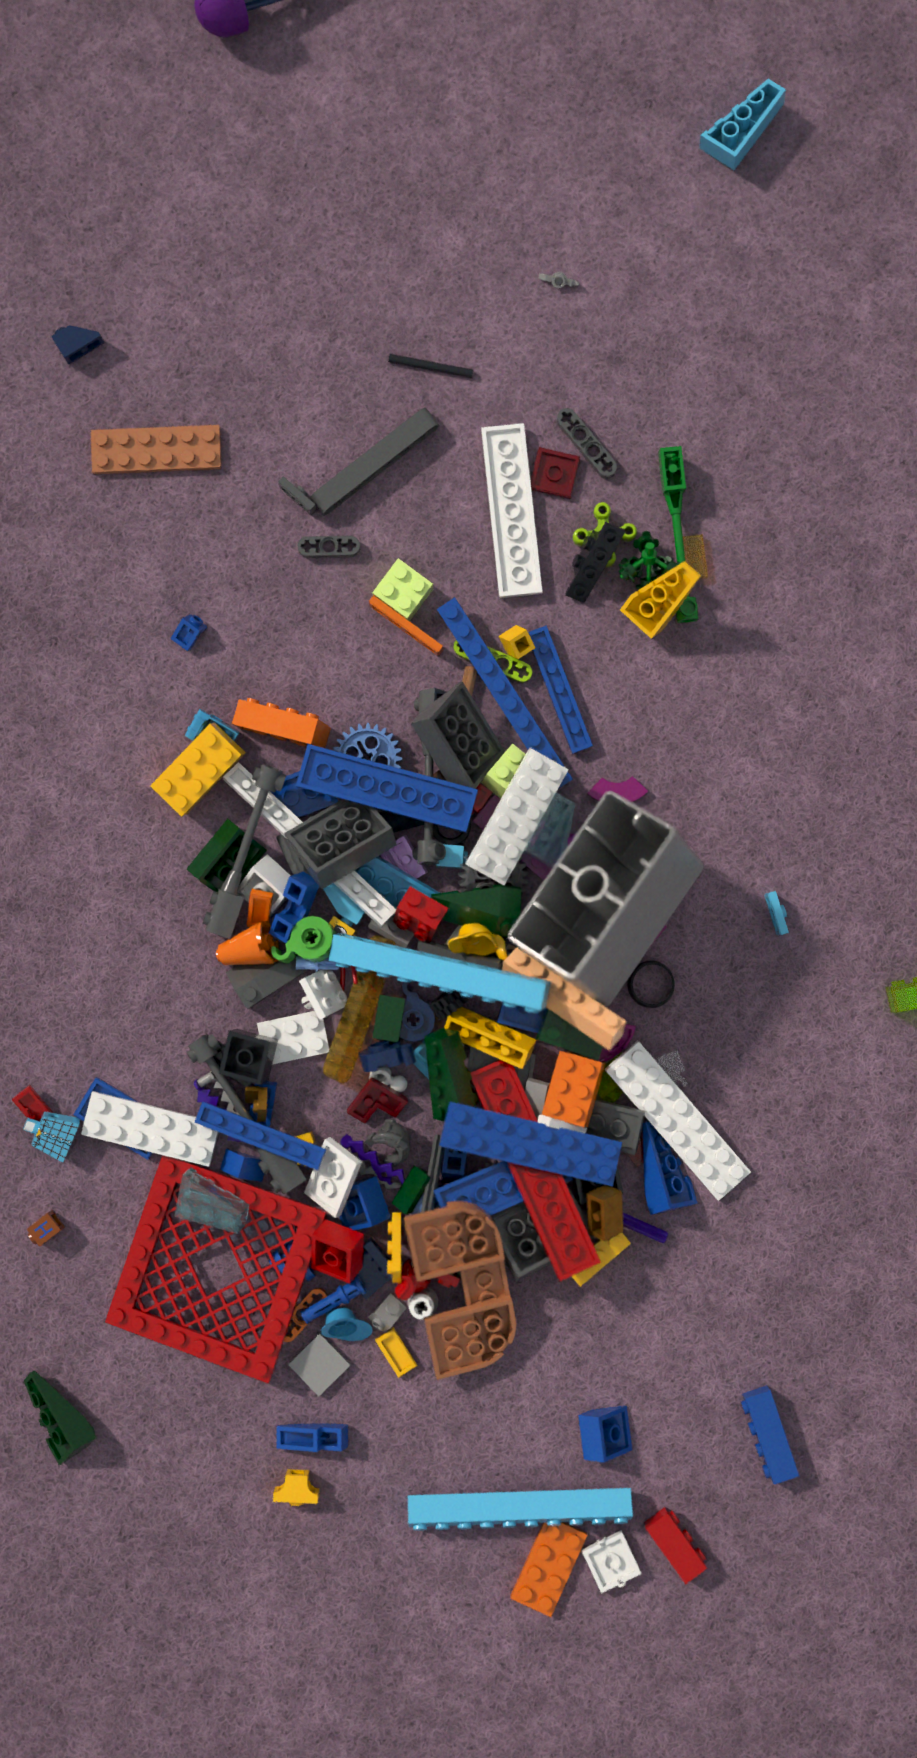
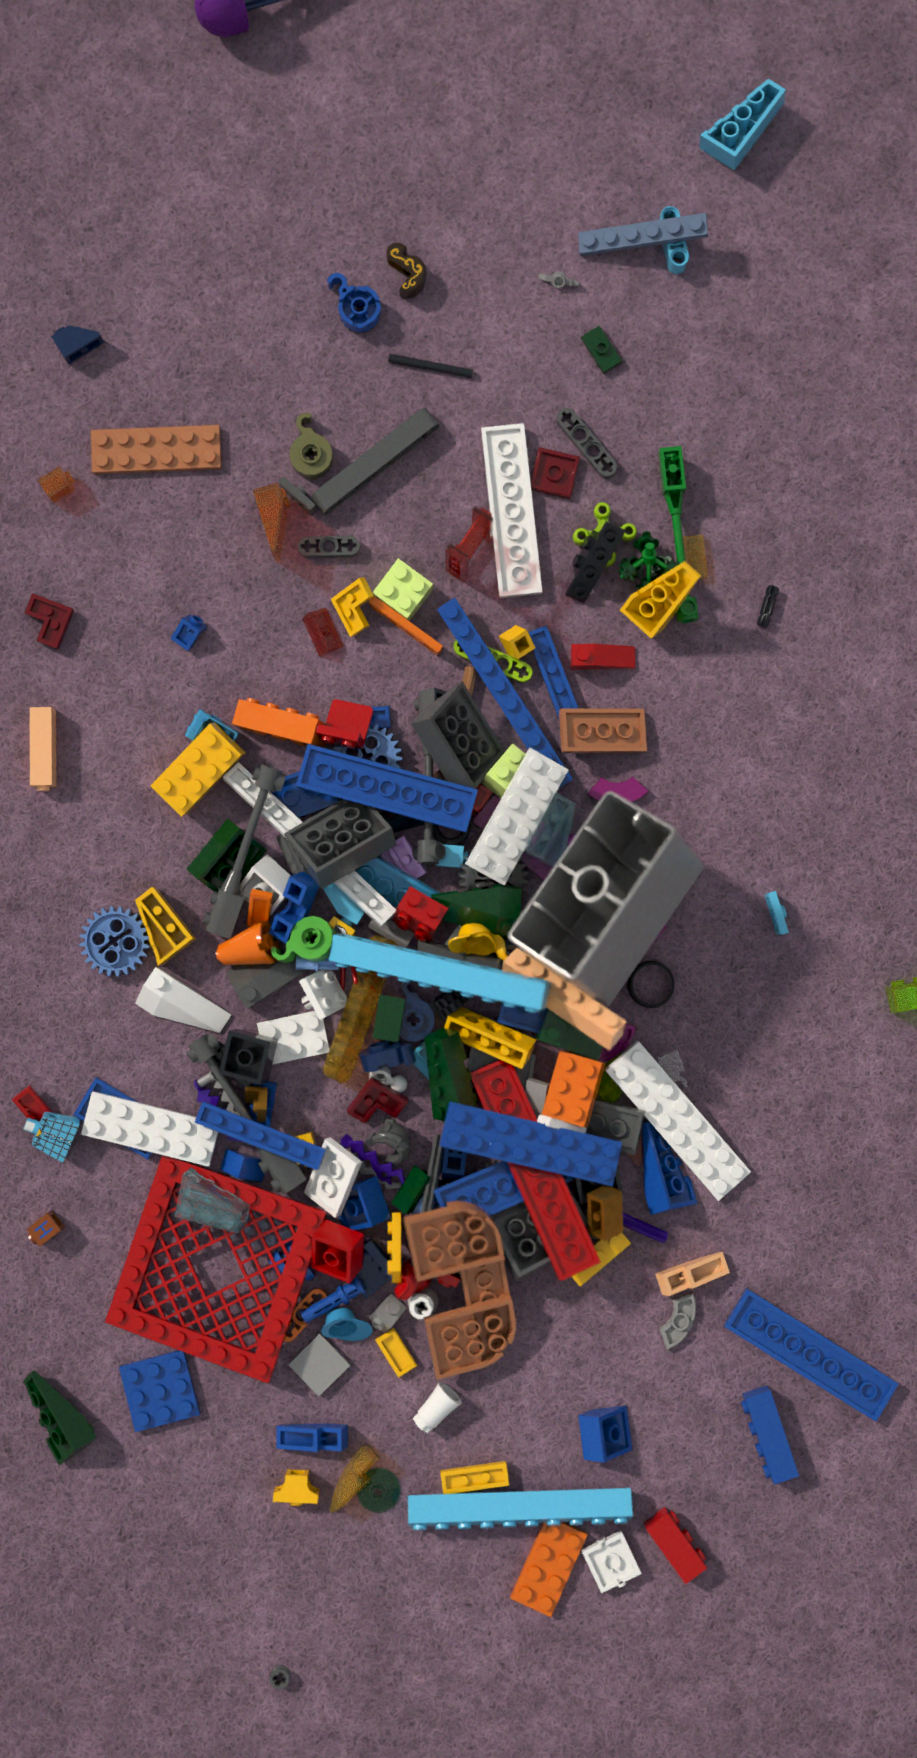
(42, 748): none -> light nougat brick
(55, 618): none -> dark red plate
(57, 484): none -> clear orange brick
(104, 925): none -> medium blue gear
(159, 1390): none -> blue plate
(163, 925): none -> yellow wedge
(174, 1000): none -> white wedge
(273, 512): none -> clear orange slope
(284, 1682): none -> dark grey bush
(307, 443): none -> olive piece
(322, 631): none -> clear red slope
(346, 724): none -> red bracket
(348, 605): none -> yellow plate
(352, 297): none -> blue piece
(353, 1477): none -> clear yellow slope
(381, 717): none -> blue tile
(385, 1481): none -> clear green dish
(409, 266): none -> dark brown animal
(437, 1407): none -> white plant
(458, 556): none -> clear red fence
(474, 1477): none -> yellow plate
(601, 349): none -> dark green plate
(601, 656): none -> red slope
(602, 730): none -> nougat plate
(643, 234): none -> sand blue plate
(674, 250): none -> medium azure beam
(680, 1321): none -> light grey tile
(692, 1273): none -> light nougat slope
(767, 606): none -> black axle
(811, 1354): none -> blue plate

